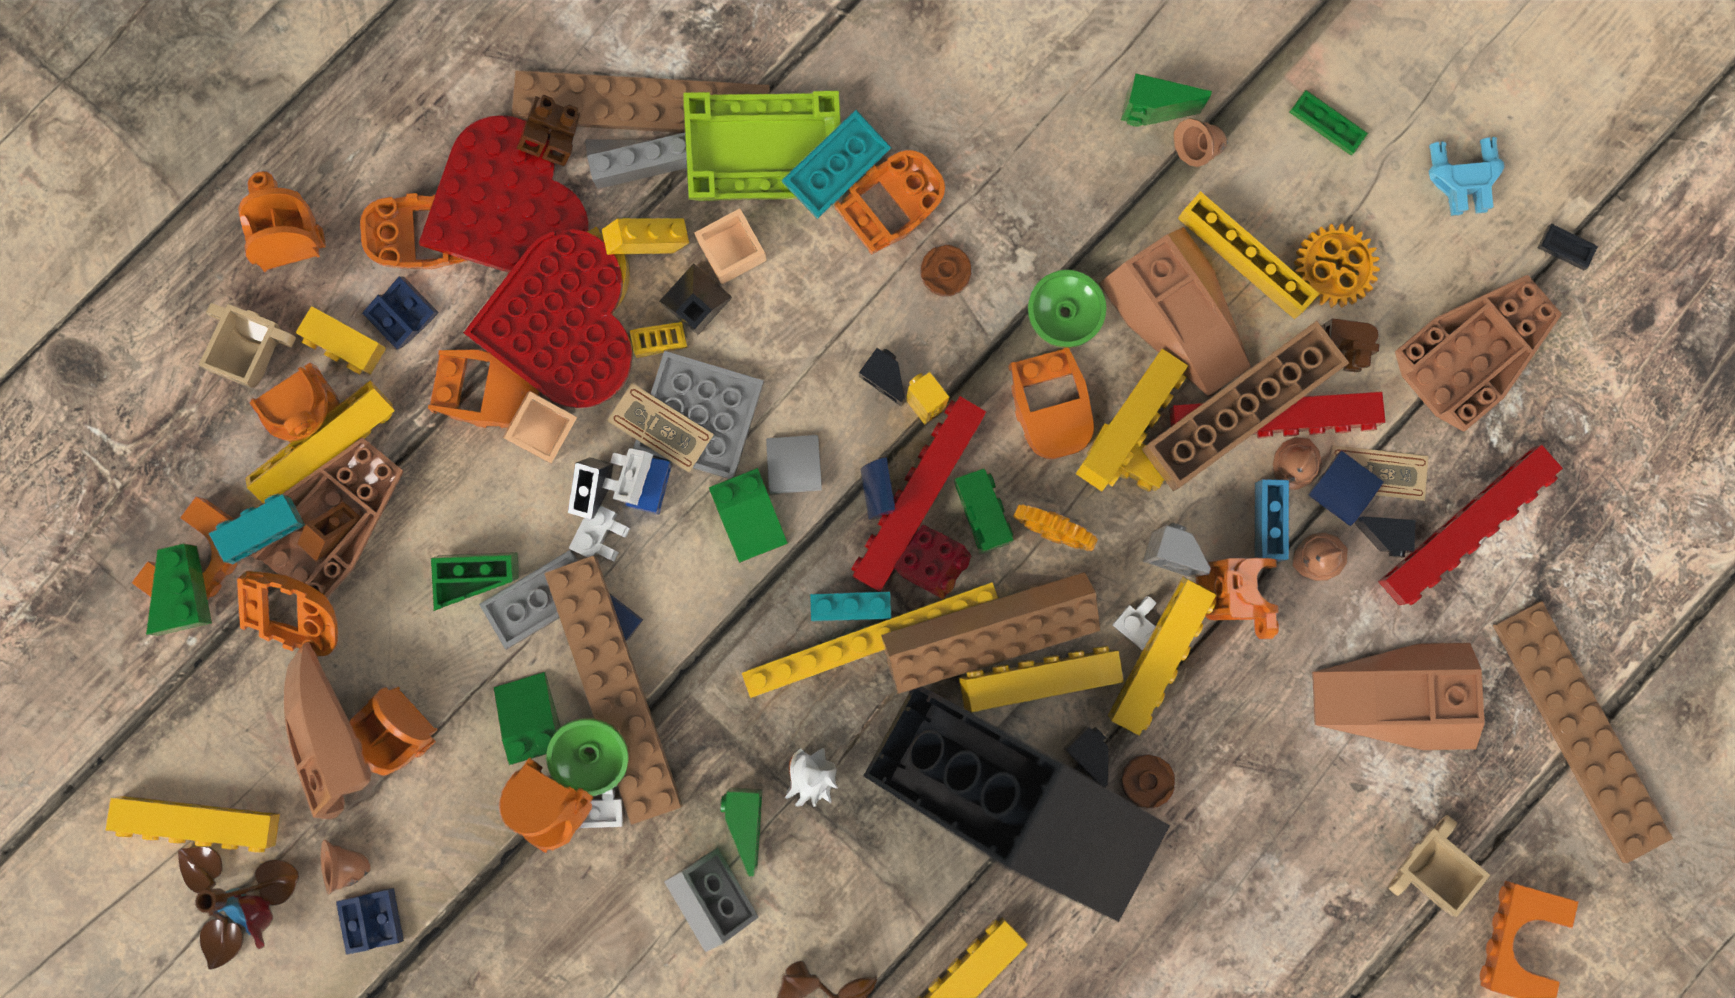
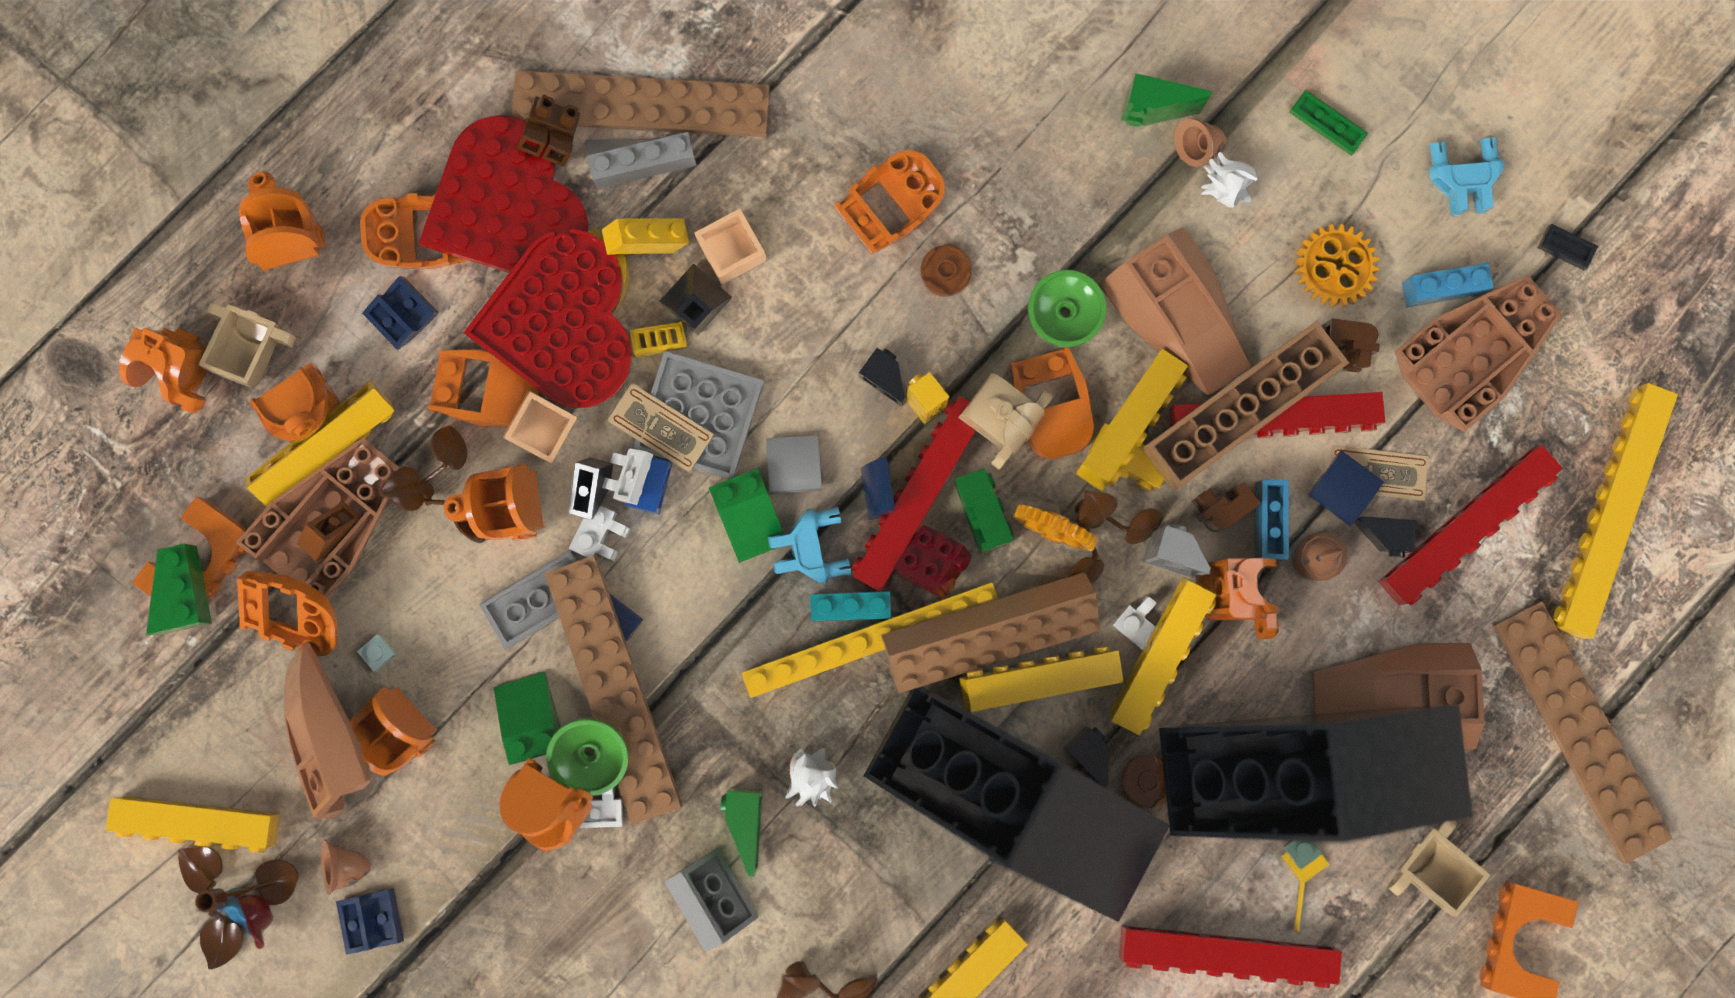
(172, 358): none -> orange animal
(256, 528): teal brick -> none
(340, 341): yellow brick -> none
(376, 653): none -> light aqua plate
(409, 493): none -> reddish brown plant
(468, 575): green wedge -> none
(499, 504): none -> orange animal
(752, 141): lime slope -> none
(806, 547): none -> medium azure connector
(836, 164): teal tile -> none
(1004, 416): none -> tan piece
(1091, 514): none -> reddish brown plant
(1224, 513): none -> reddish brown hips
(1229, 180): none -> white hair
(1230, 955): none -> red brick
(1248, 255): yellow brick -> none
(1297, 462): nougat piece -> none
(1302, 852): none -> sand green plate
(1304, 875): none -> yellow piece
(1317, 775): none -> black slope
(1447, 285): none -> dark azure brick
(1614, 511): none -> yellow brick

